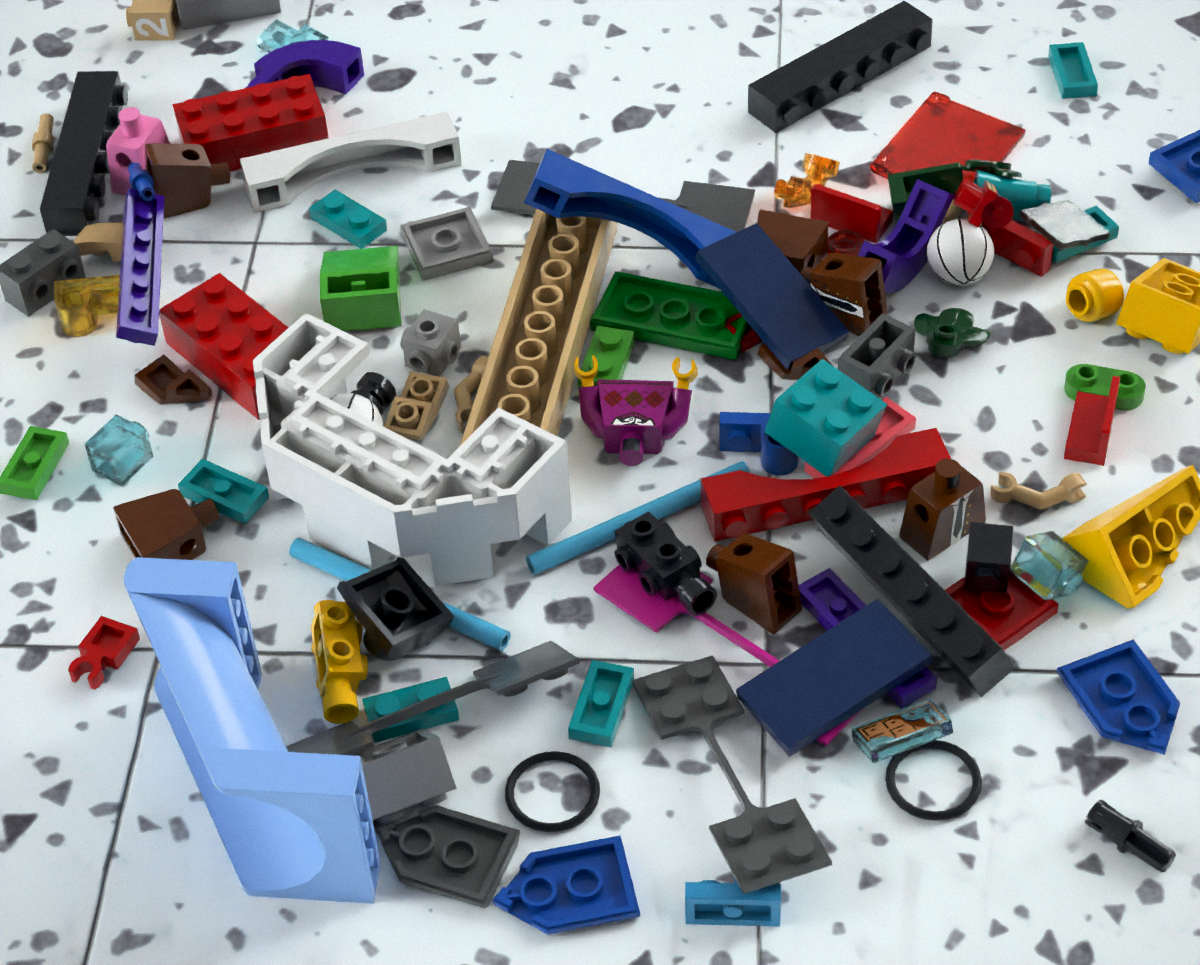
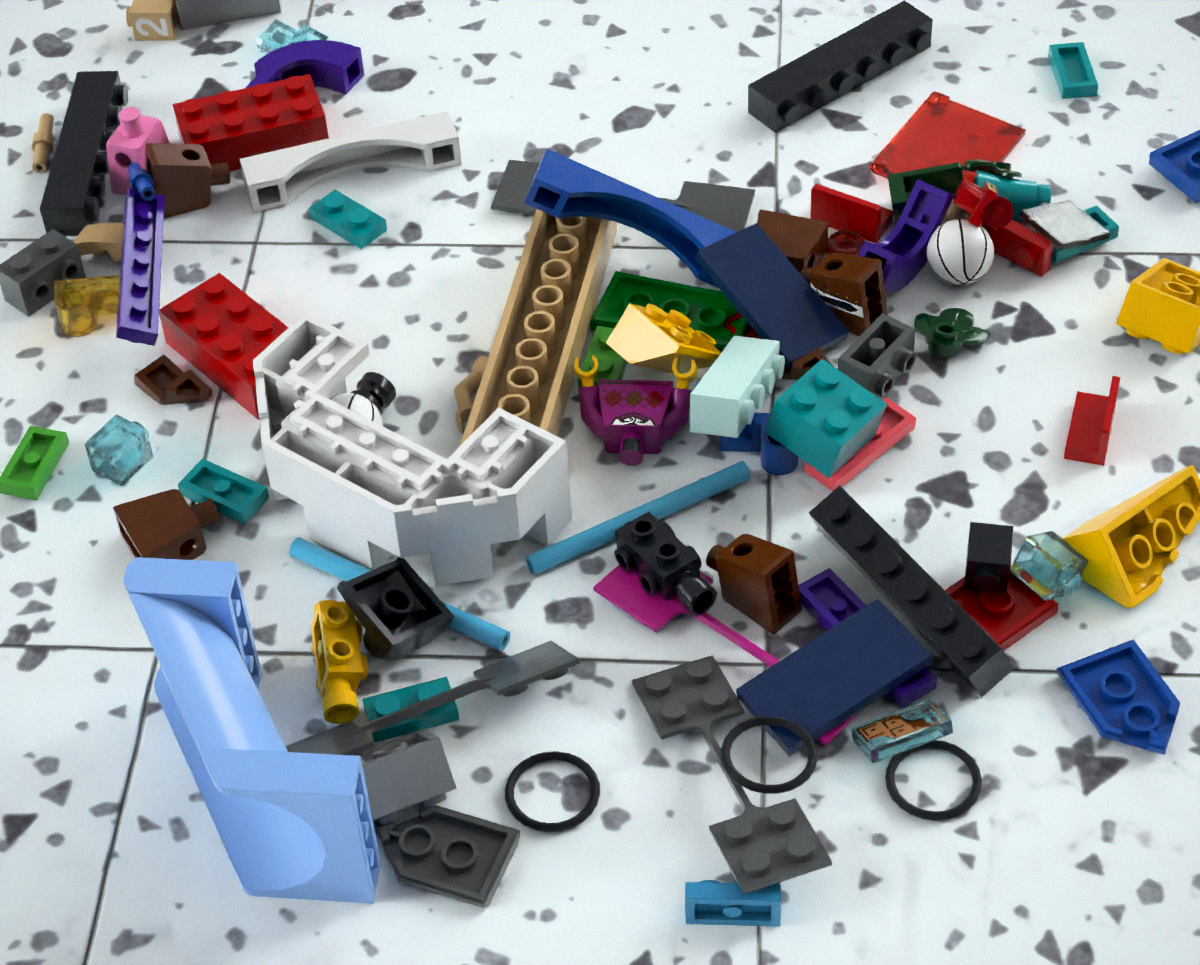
(103, 646): red plate -> none
(361, 288): bright green slope -> none
(418, 405): tan slope -> none
(431, 343): light grey brick -> none
(446, 243): light grey tile -> none
(572, 887): blue tile -> none
(601, 703): teal plate -> none
(656, 338): none -> yellow slope
(735, 386): none -> light aqua brick
(754, 503): red arch -> none
(762, 788): none -> black tyre
(798, 190): clear orange arm -> none
(942, 509): reddish brown torso -> none
(1068, 489): tan arm -> none
(1094, 295): yellow head -> none
(1098, 380): bright green plate -> none
(1129, 836): black axle -> none

